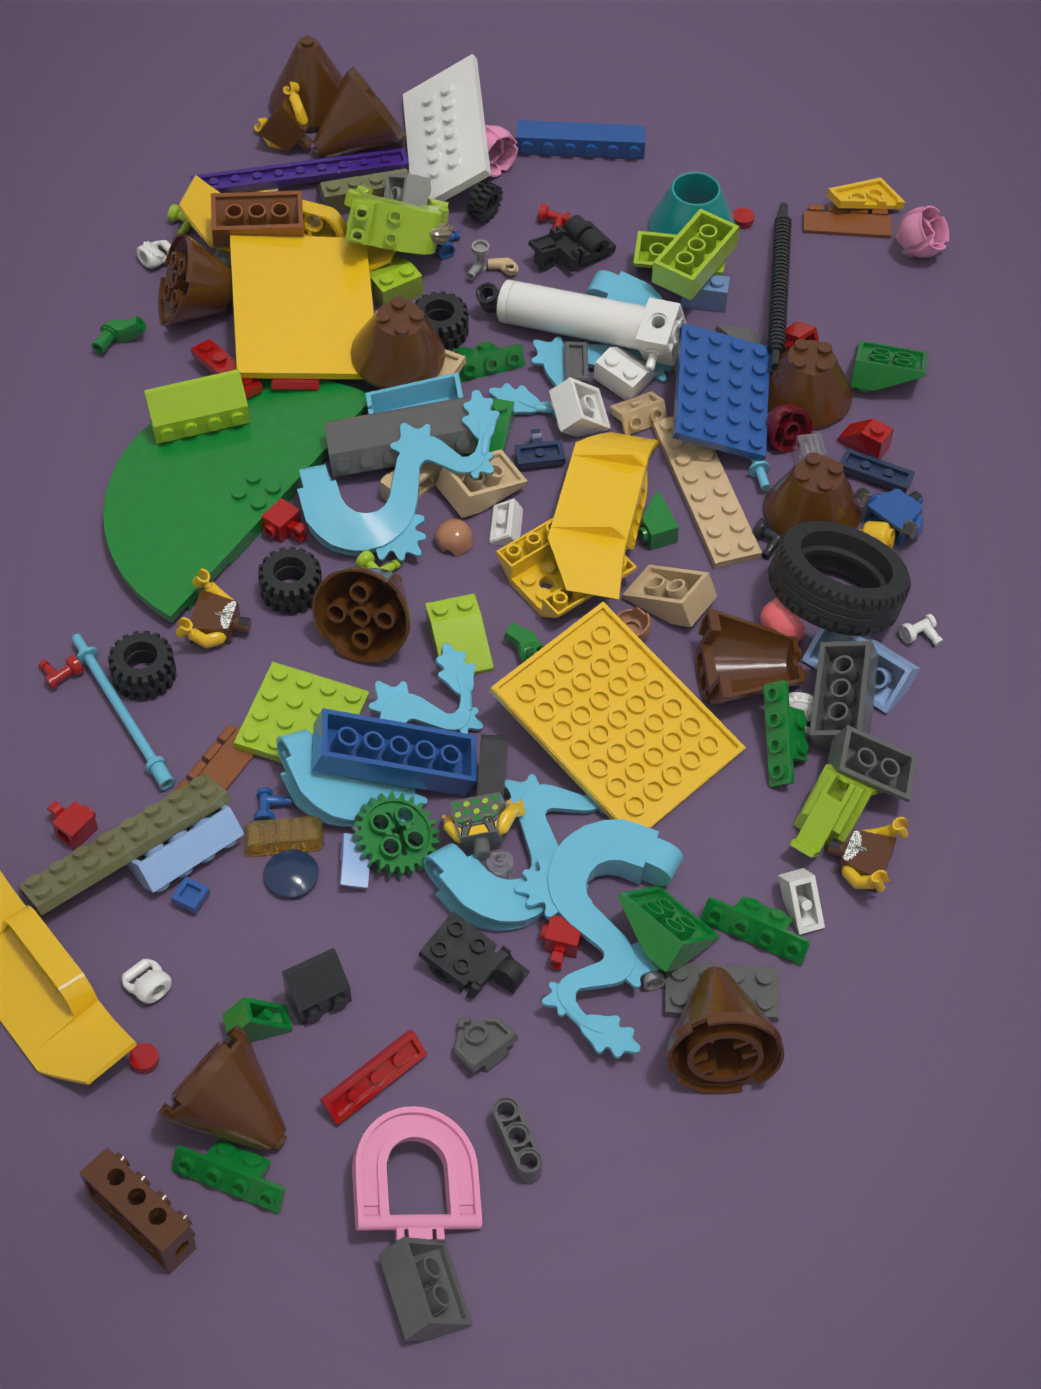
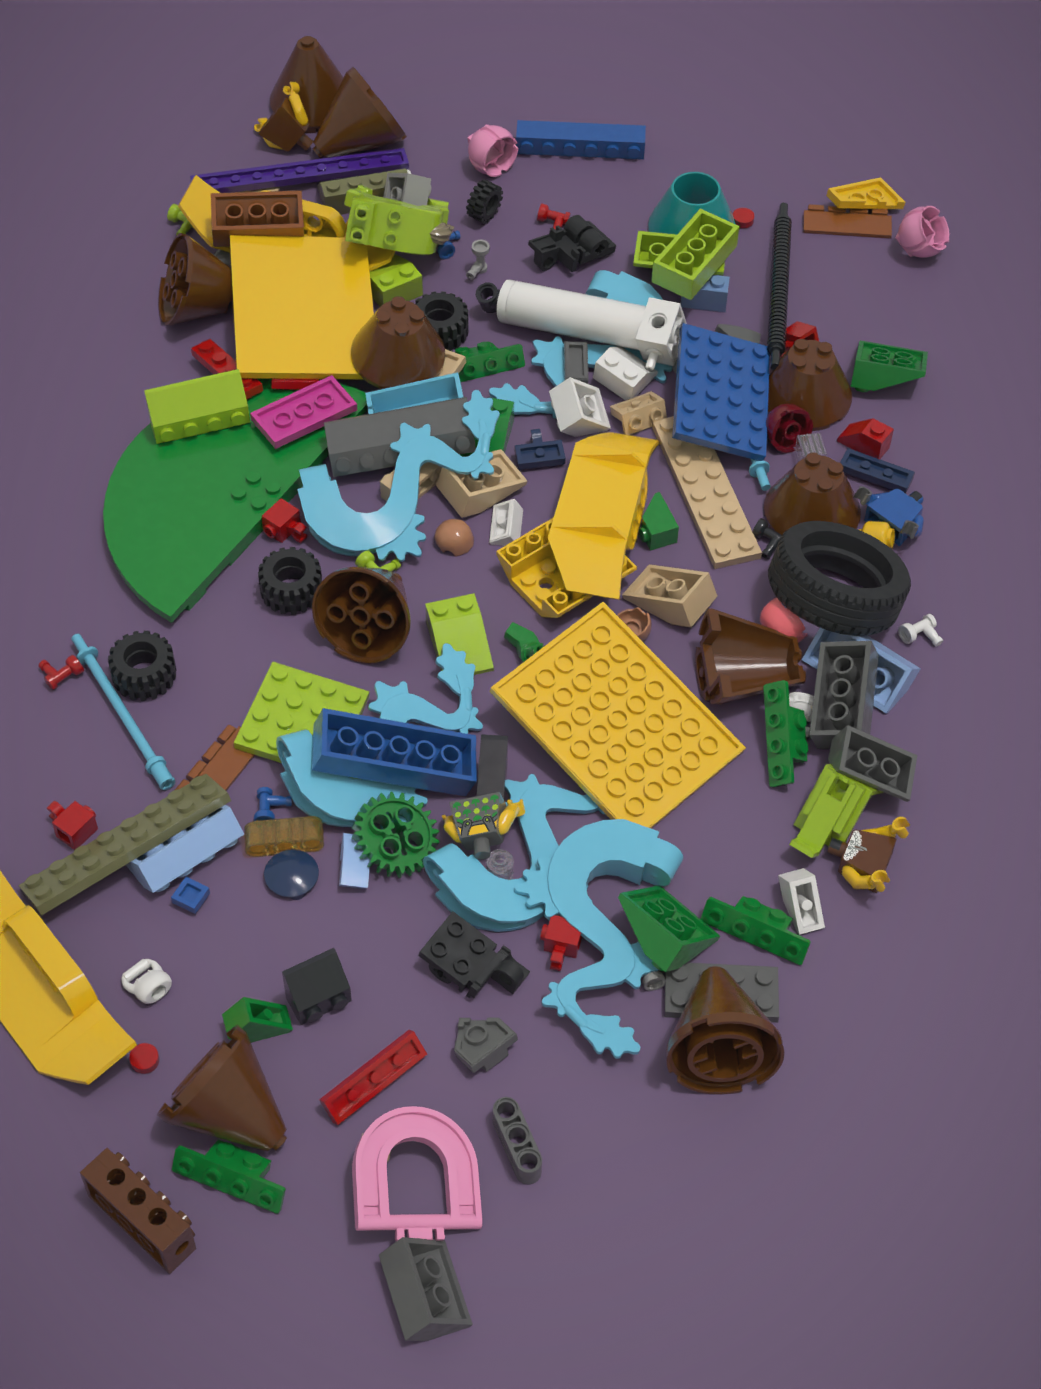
(119, 332): green arm -> none
(151, 255): white piece -> none
(214, 616): torso -> none
(303, 411): none -> dark pink plate
(448, 130): white plate -> none
(506, 265): tan arm -> none

